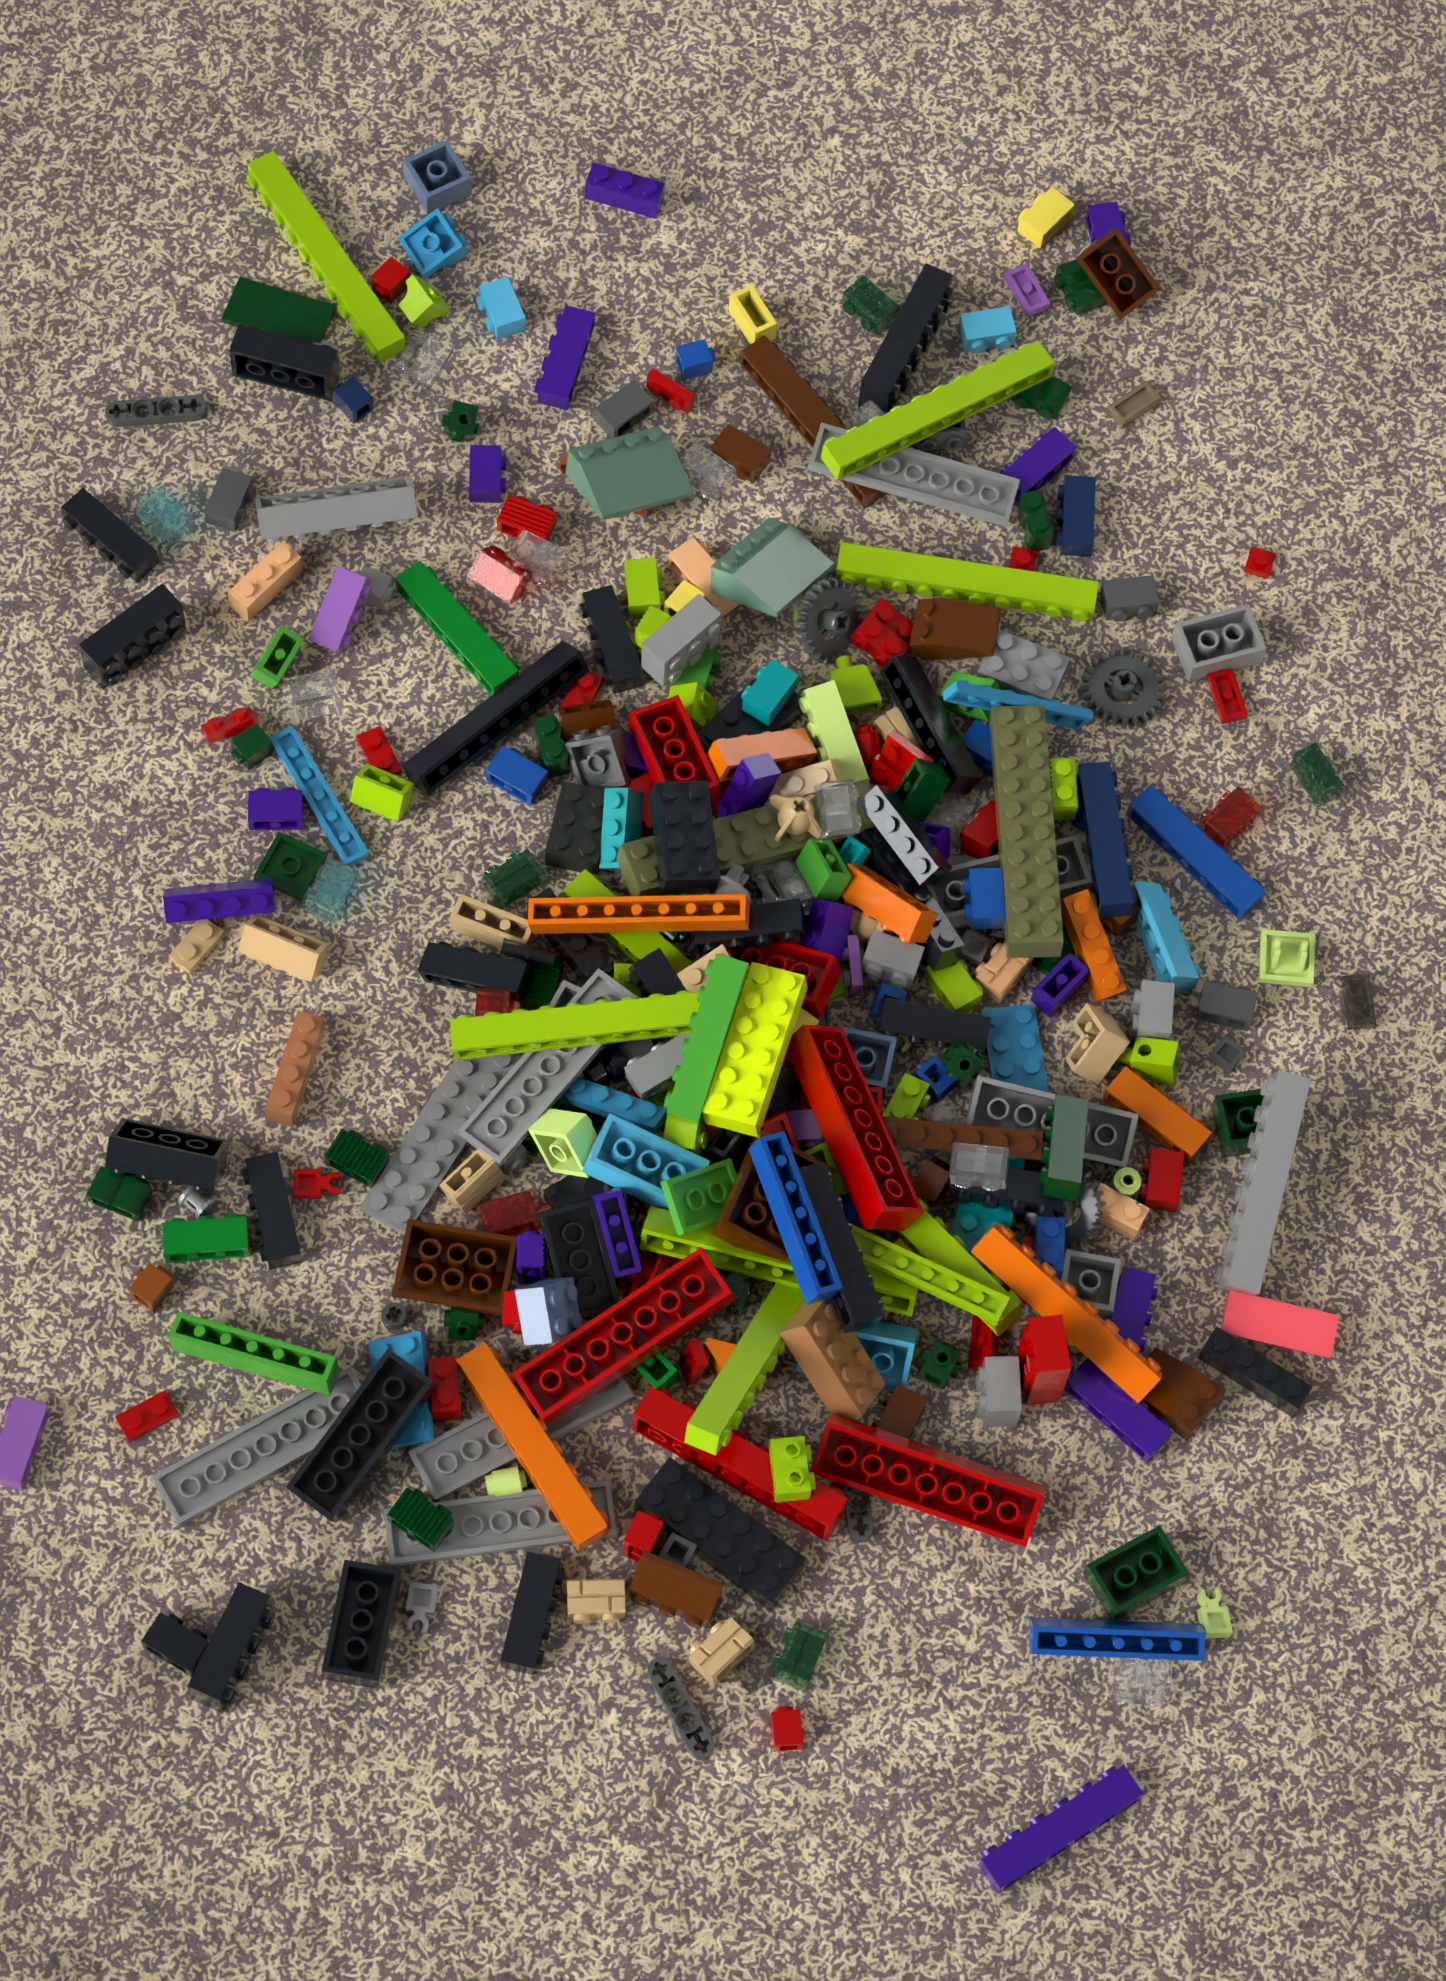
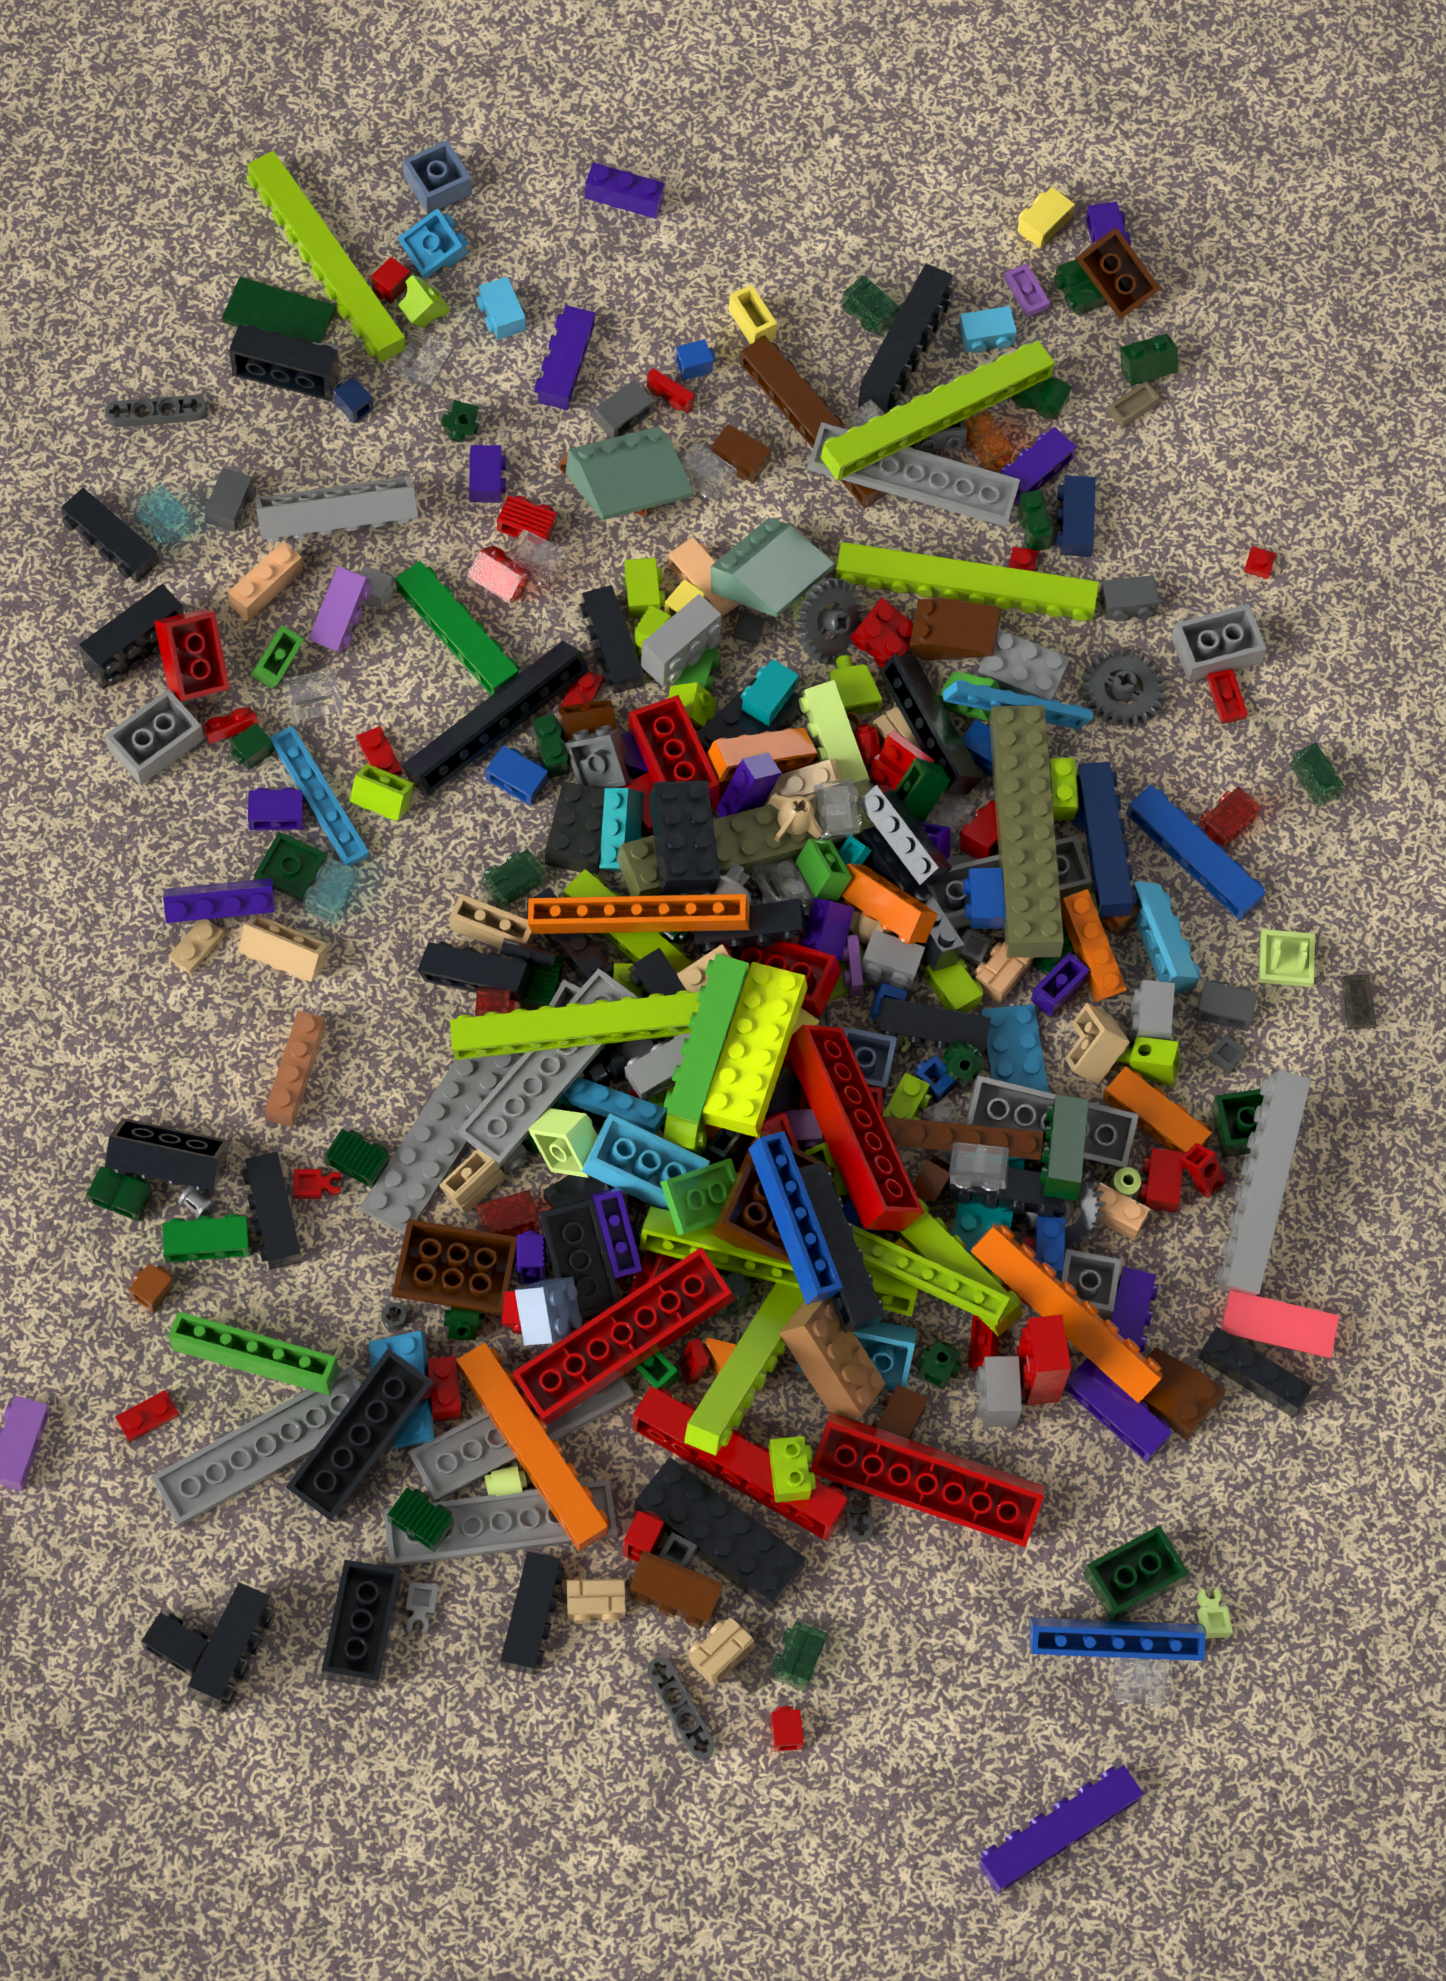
(154, 737): none -> light grey brick
(192, 654): none -> red brick
(748, 628): none -> dark grey plate
(988, 442): none -> clear orange brick
(1149, 359): none -> dark green brick
(1204, 1169): none -> red leg

